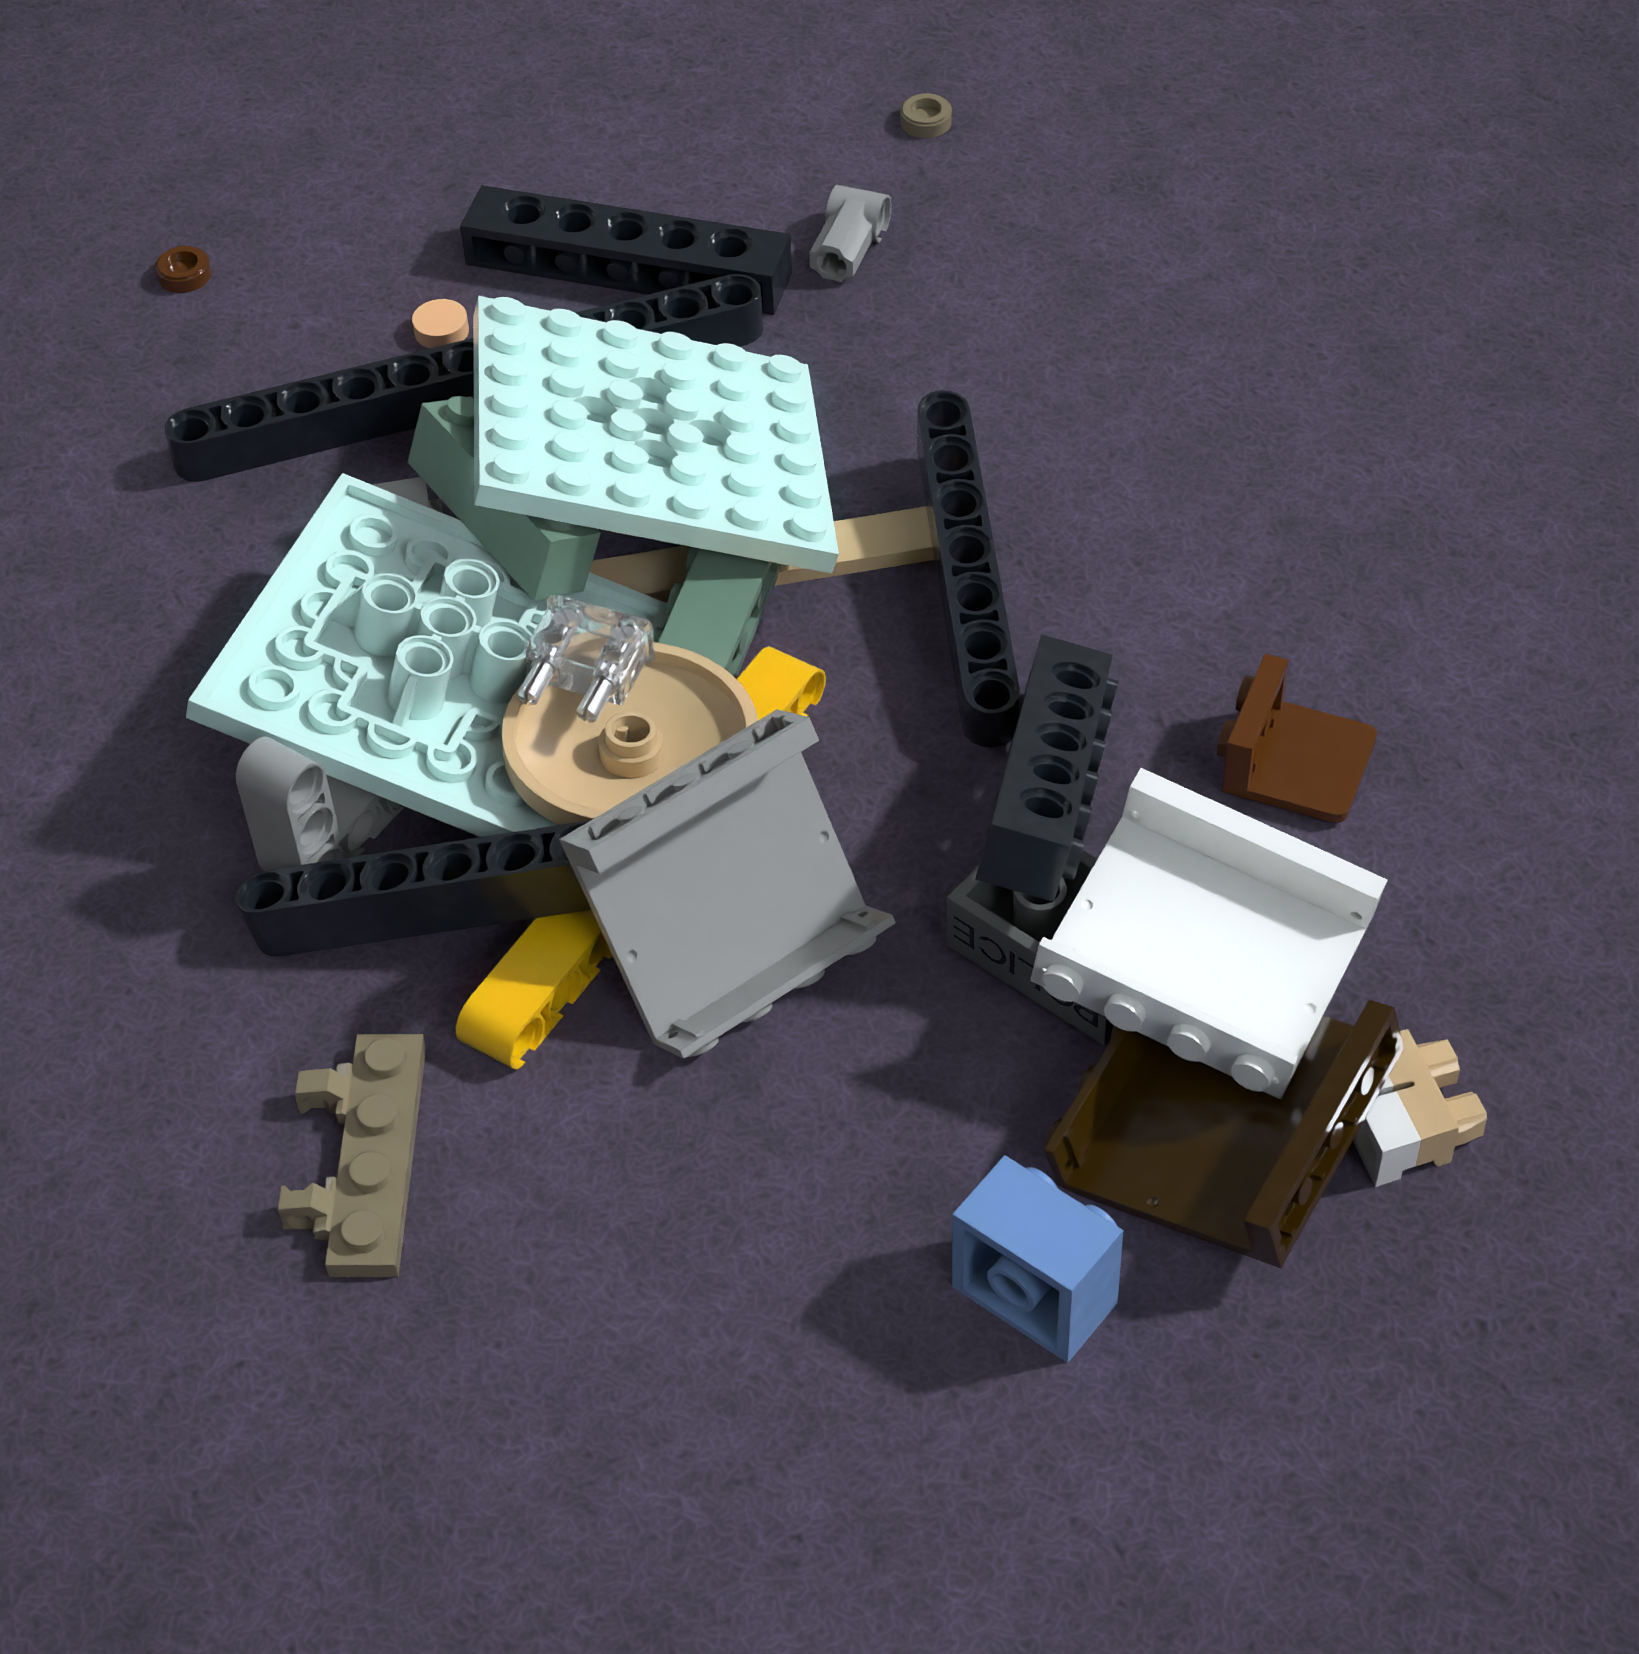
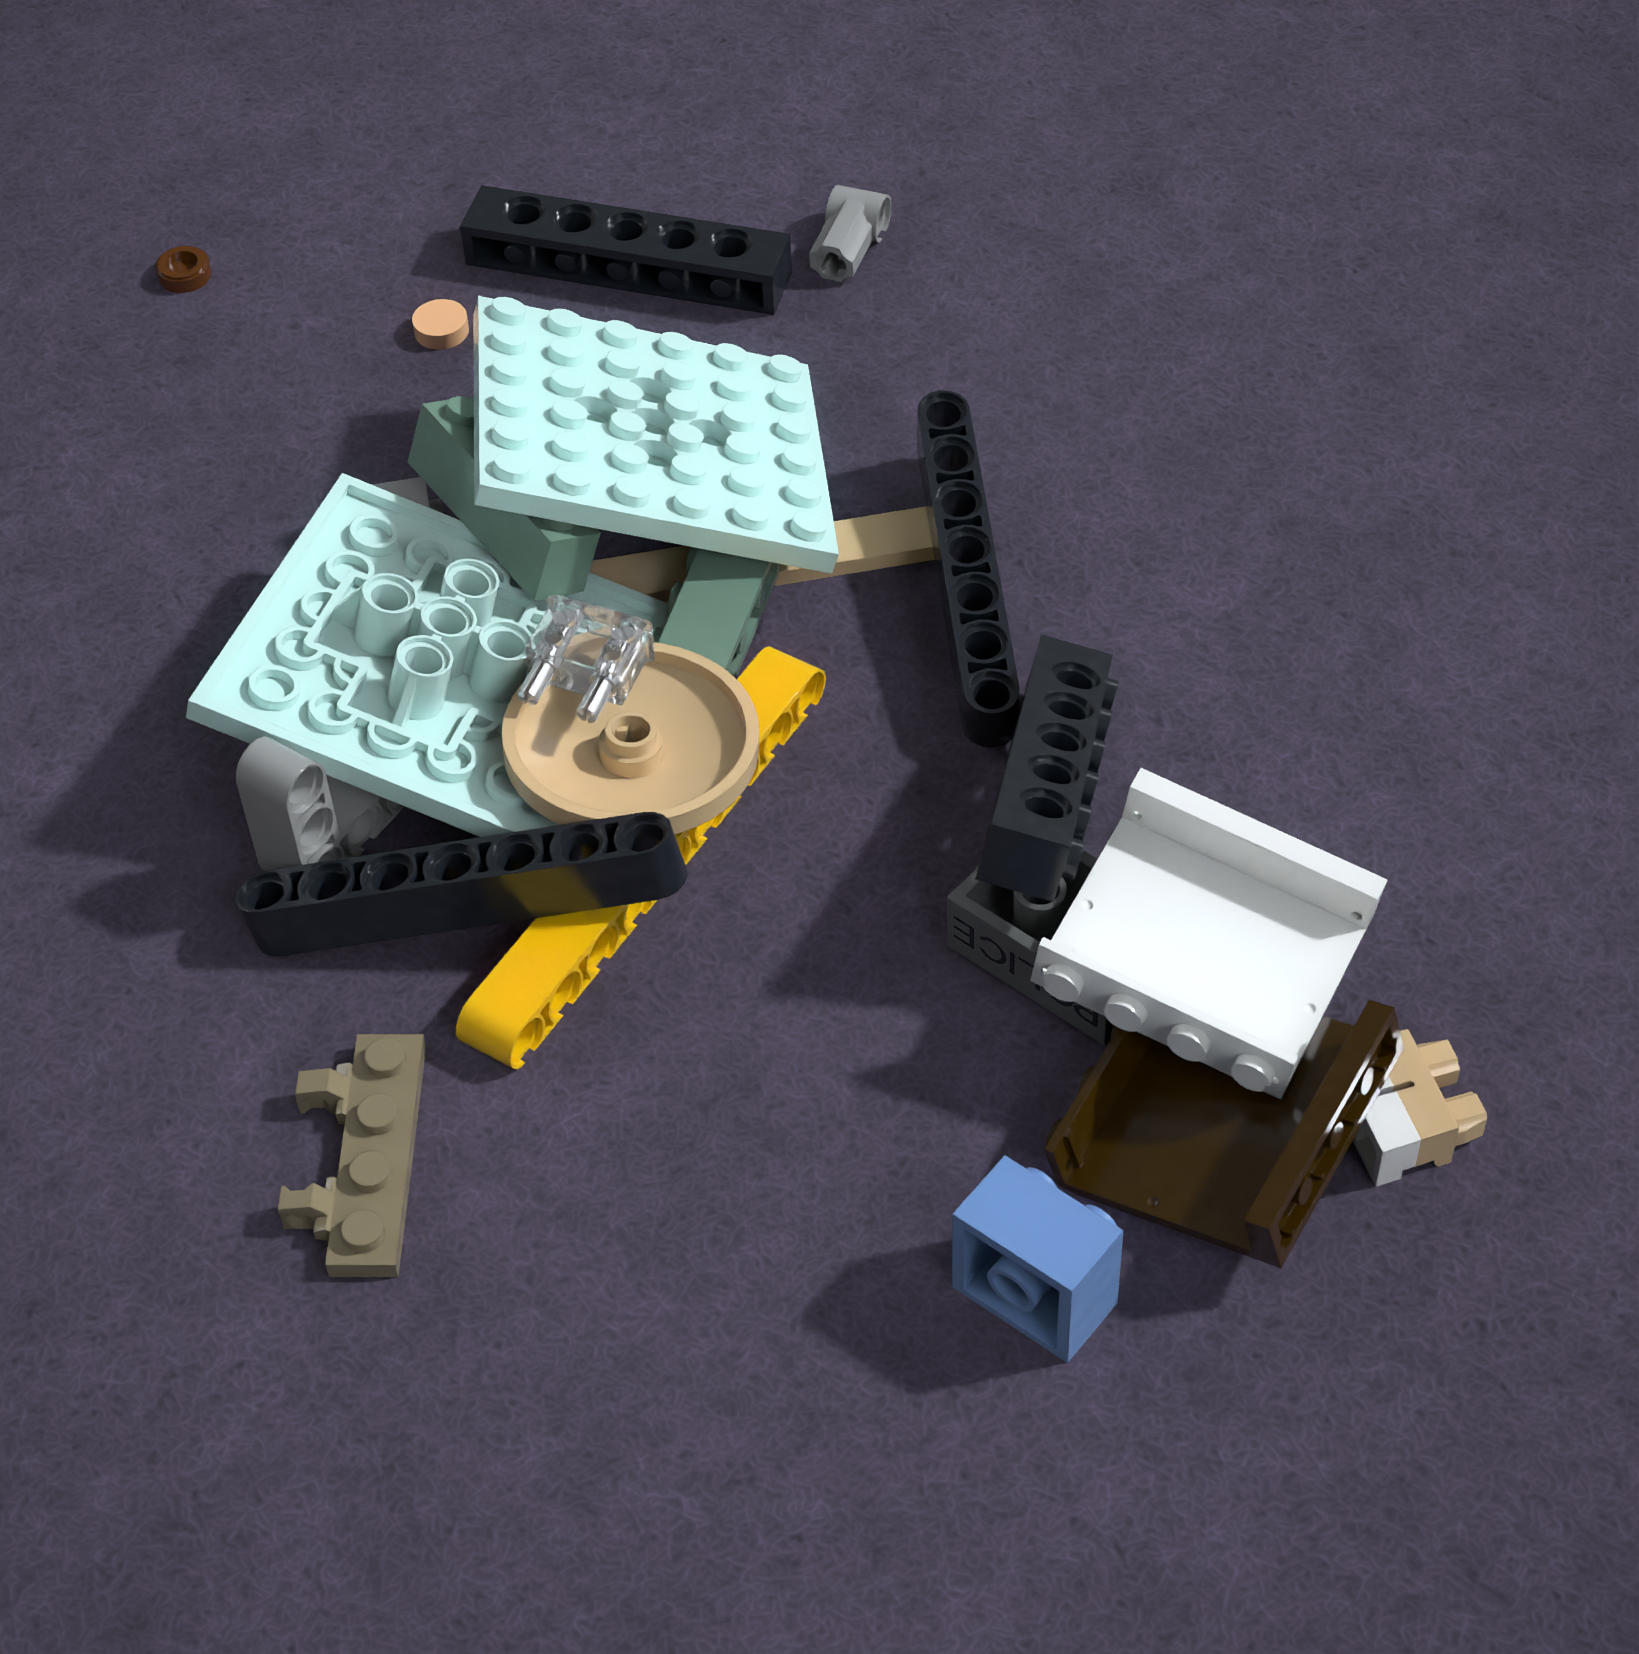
(389, 393): black beam -> none
(723, 886): light grey panel -> none
(926, 115): dark tan tile -> none
(1290, 751): reddish brown bracket -> none

